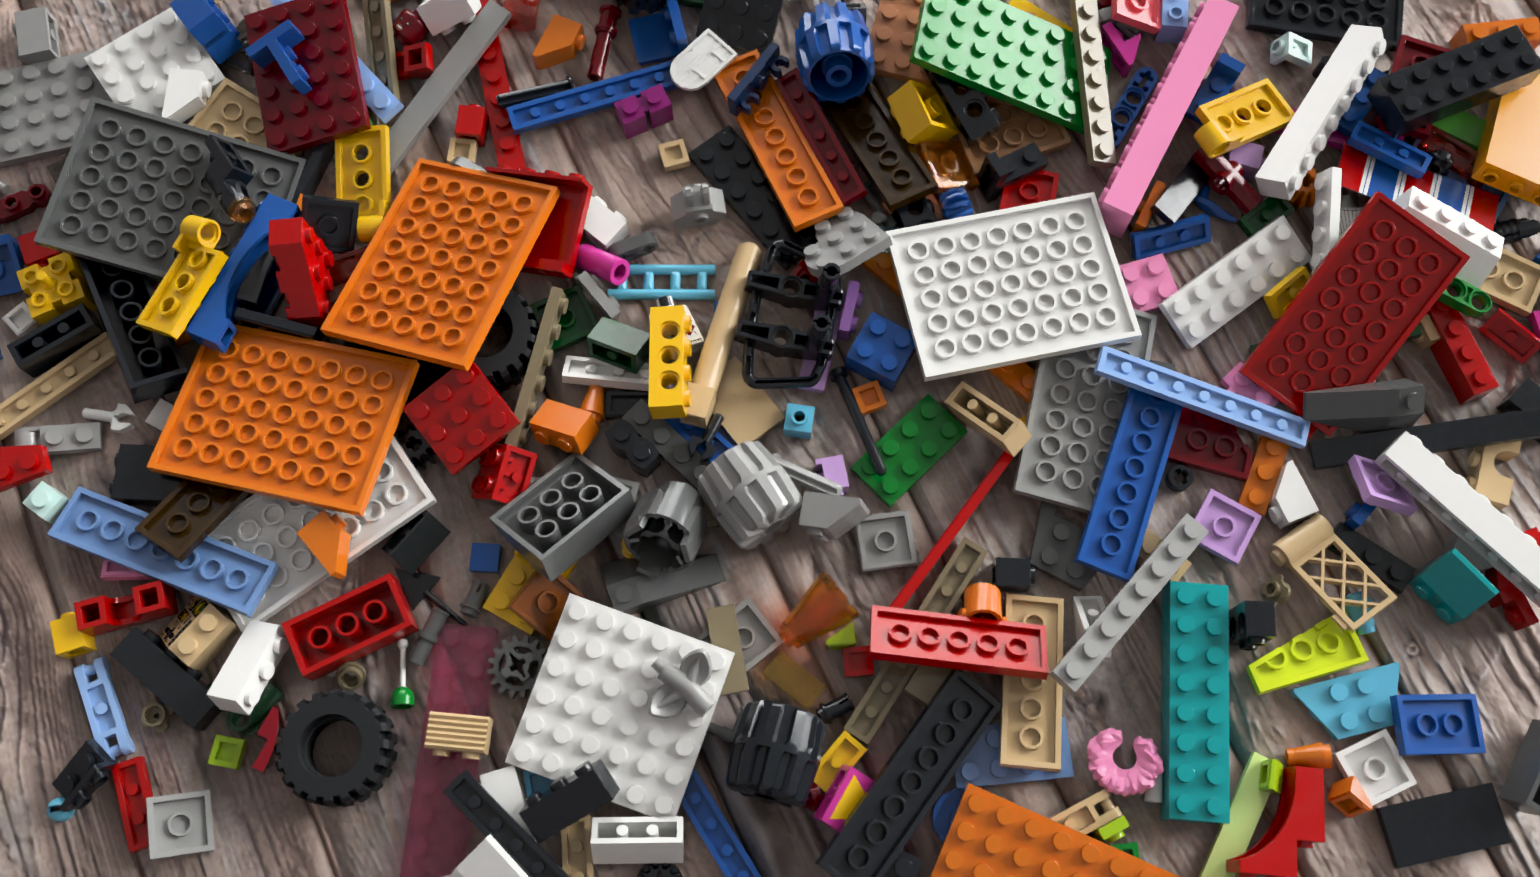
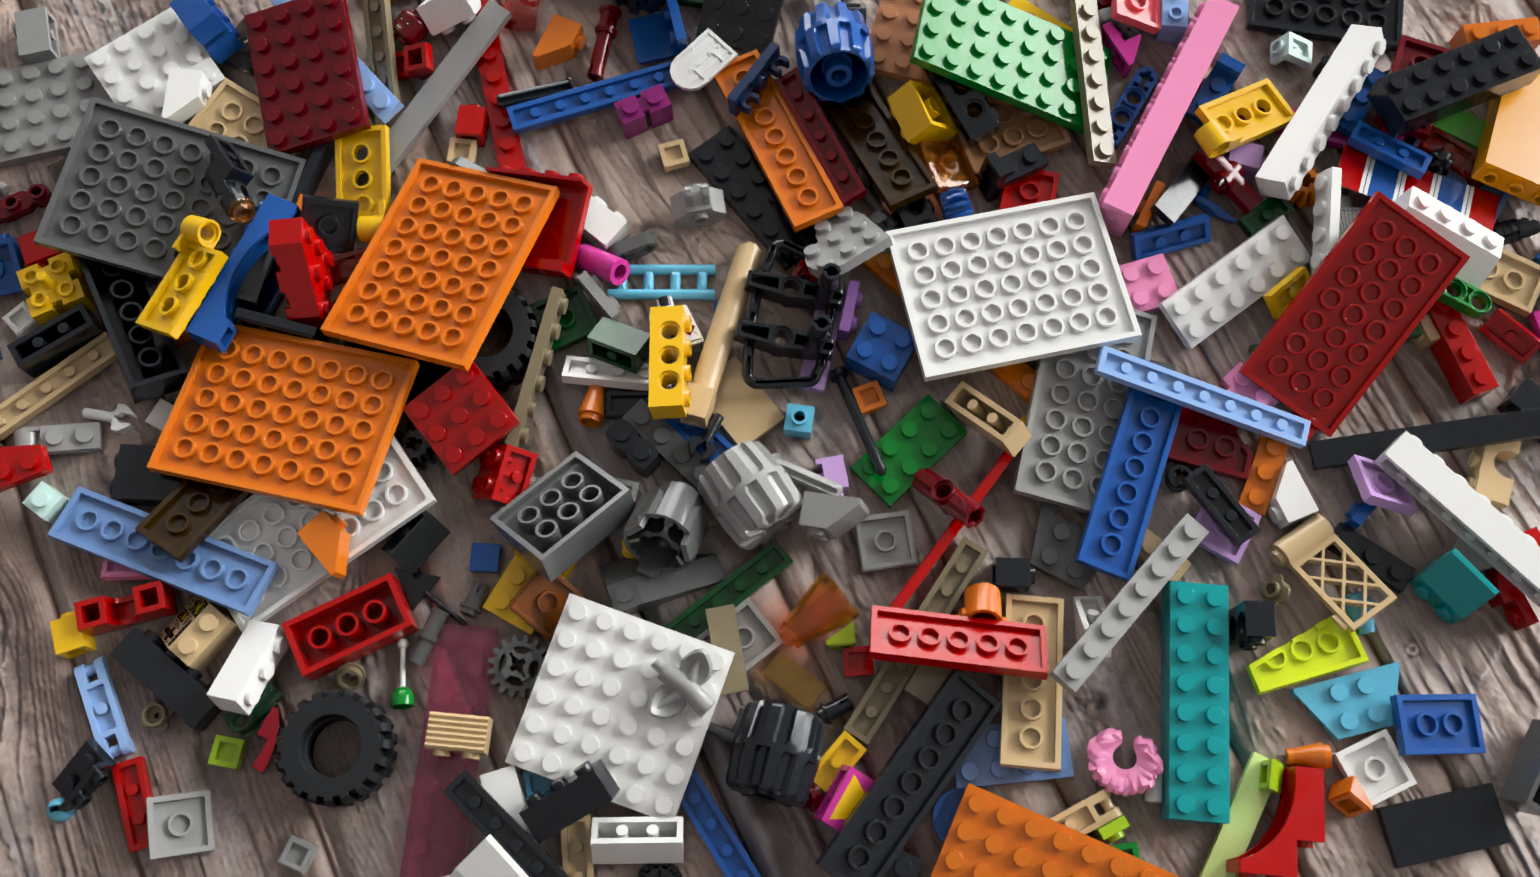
(277, 46): blue bracket -> none
(298, 854): none -> light grey tile
(564, 426): orange brick -> none
(734, 589): none -> dark green plate
(948, 497): none -> dark red piece
(1221, 505): none -> black plate
(1367, 406): dark grey wedge -> none

